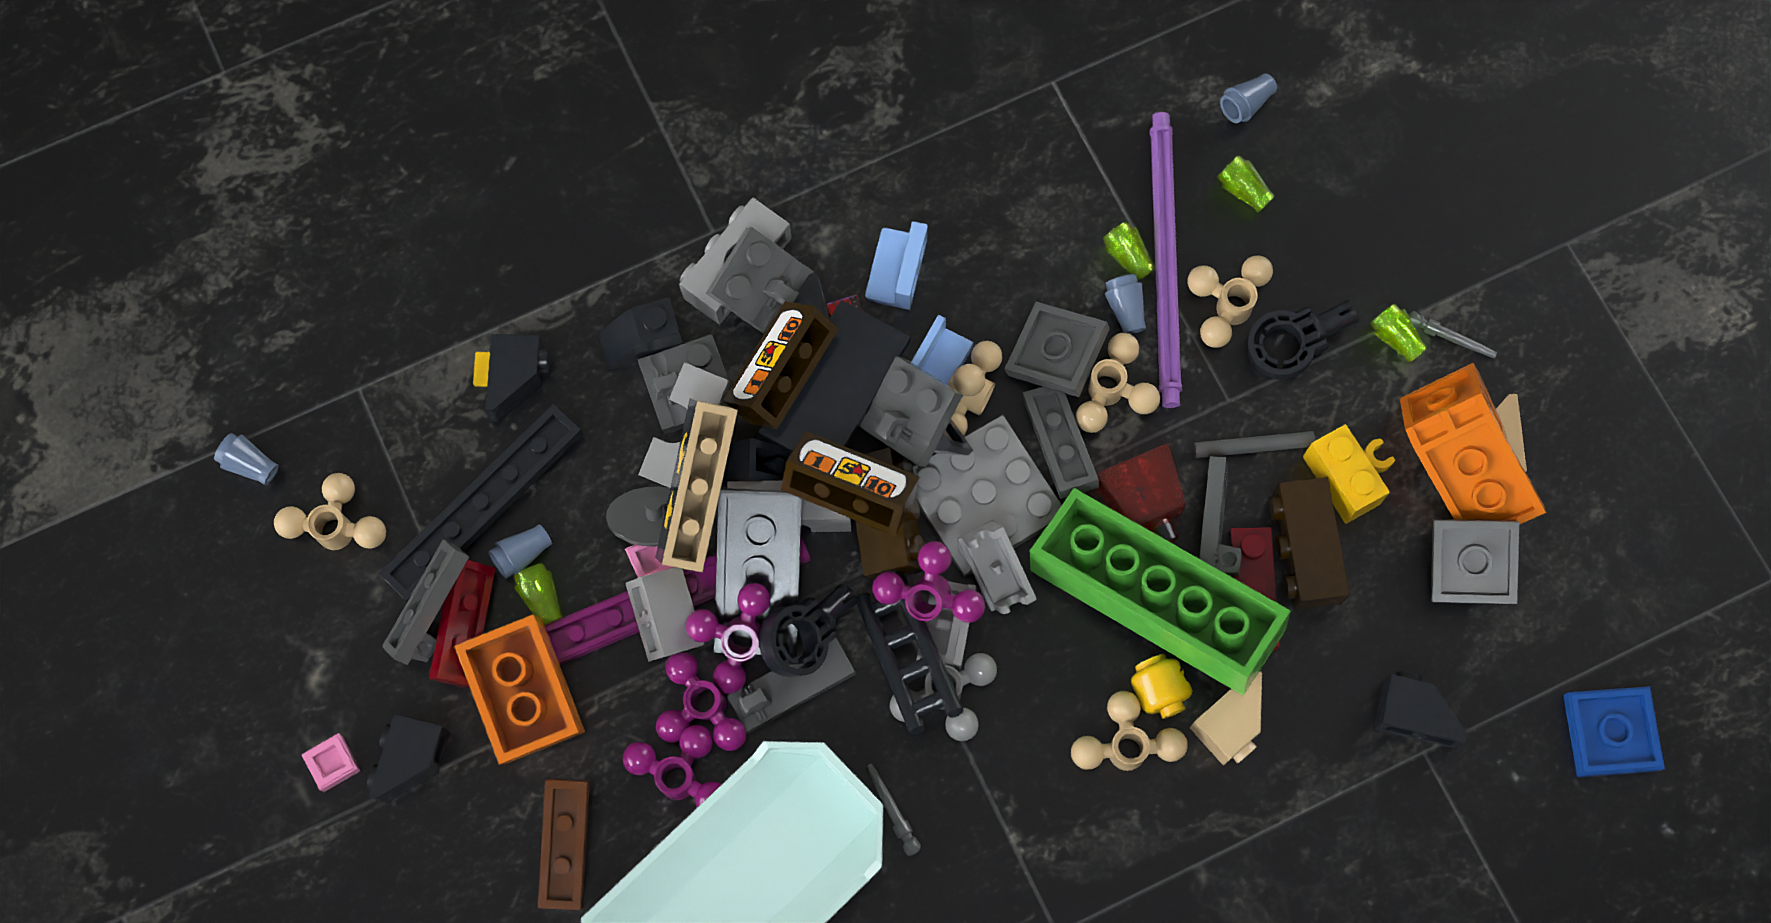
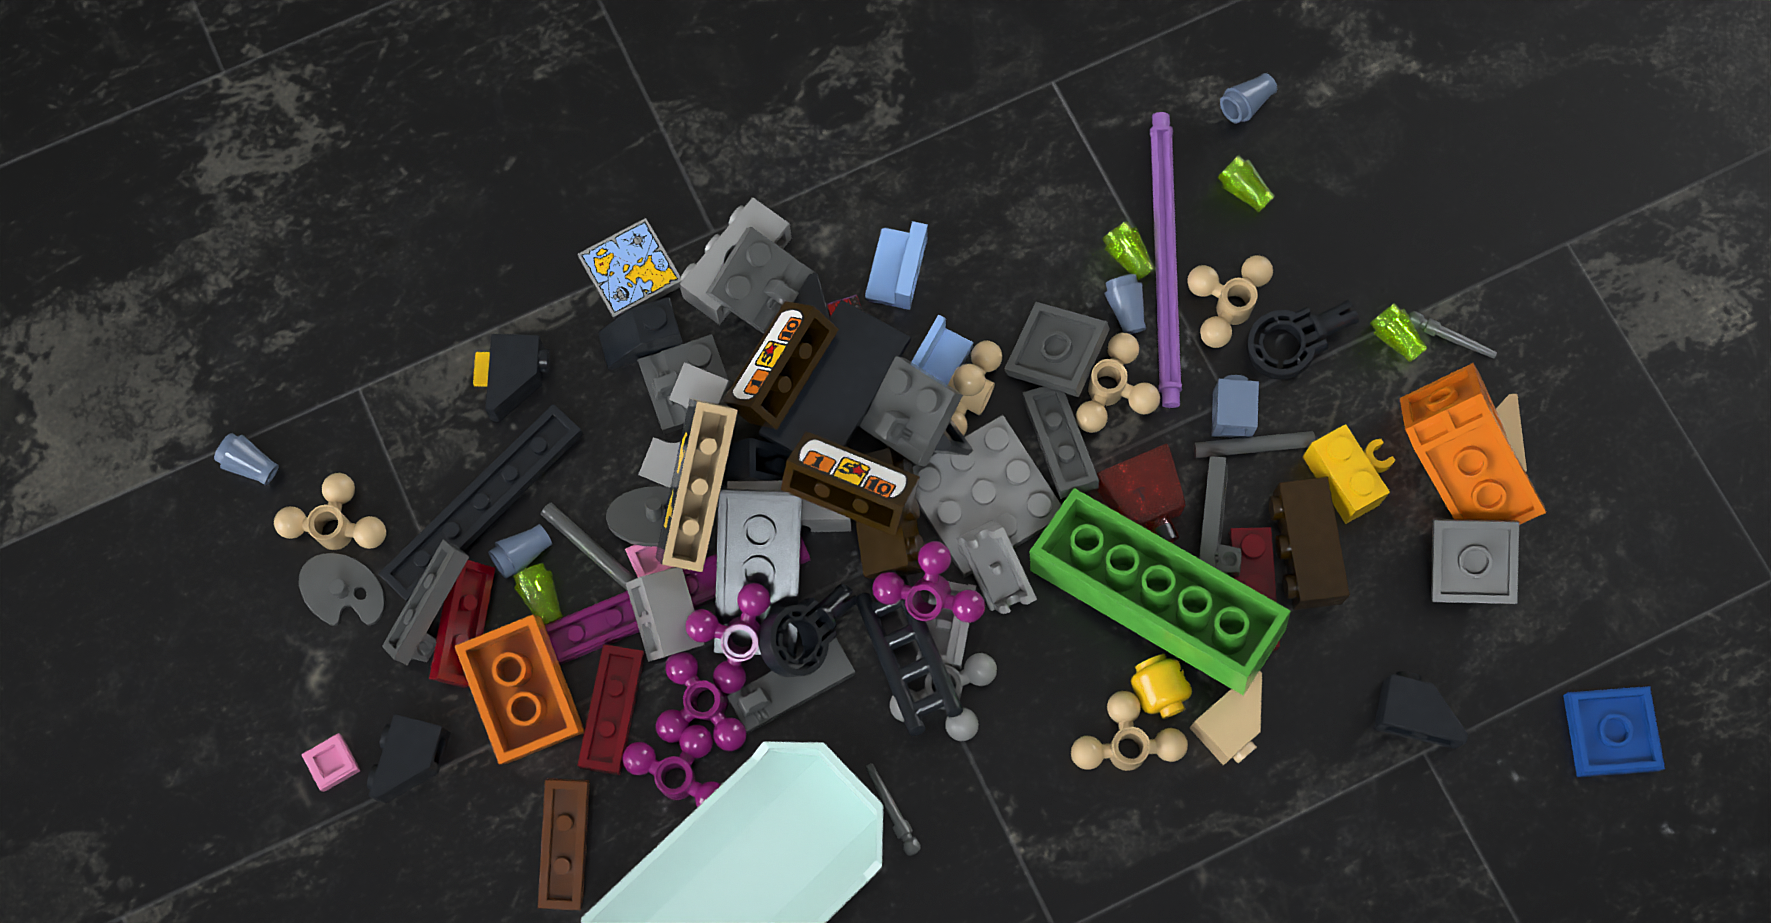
(330, 586): none -> dark grey piece
(587, 545): none -> dark grey bar
(611, 709): none -> dark red plate
(630, 268): none -> tile
(1235, 407): none -> sand blue brick

